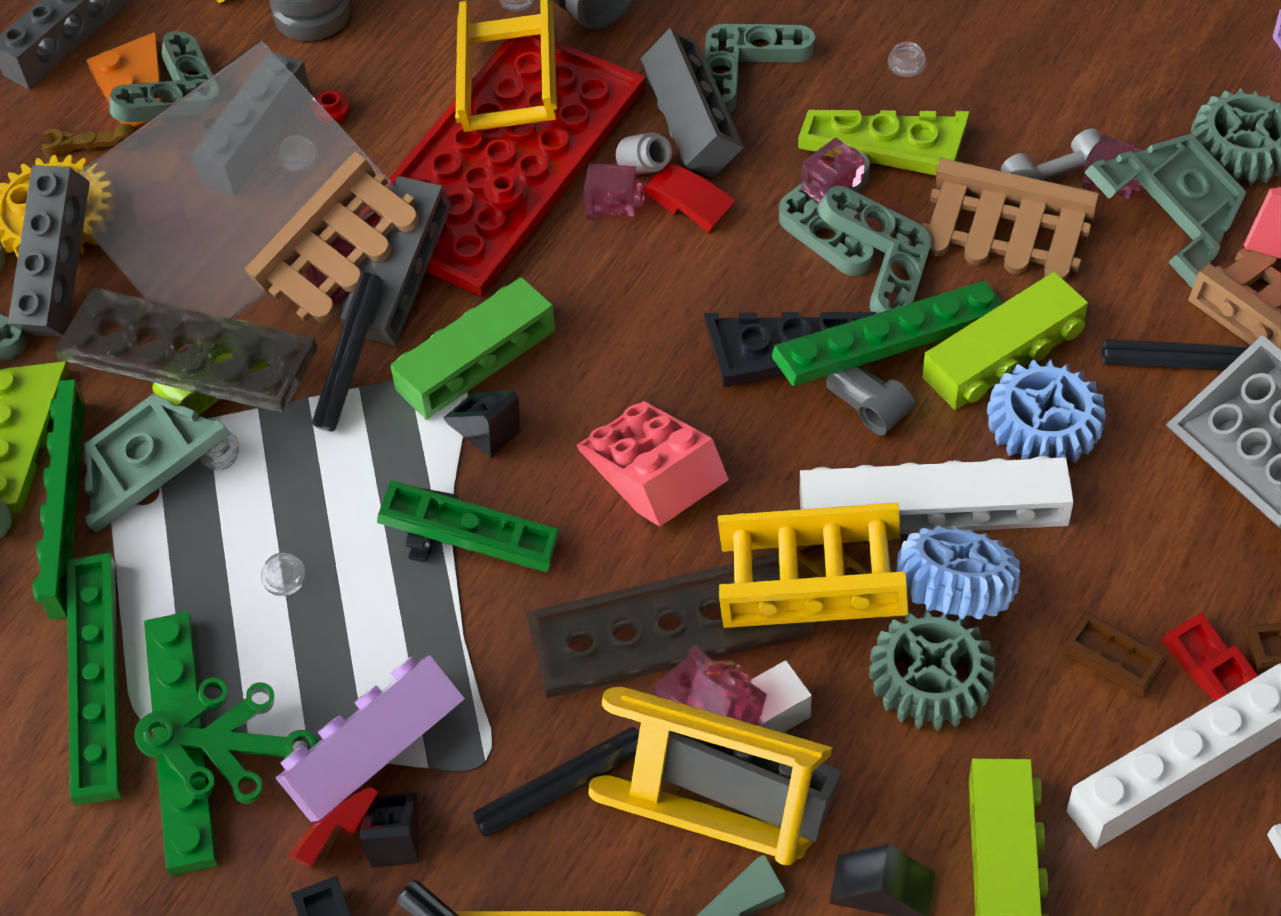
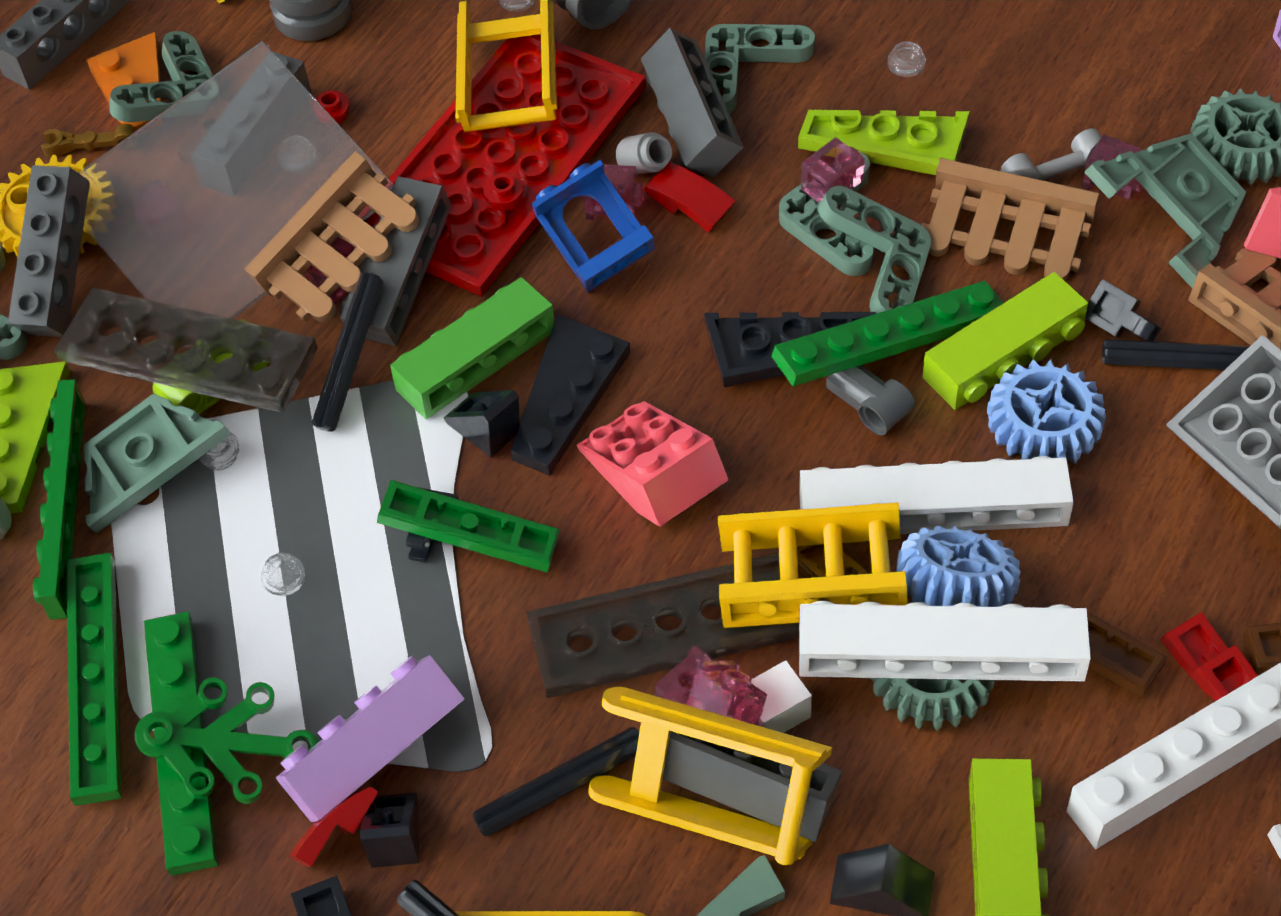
(566, 389): none -> black wing
(592, 182): none -> blue panel
(943, 641): none -> white brick
(1115, 311): none -> plate

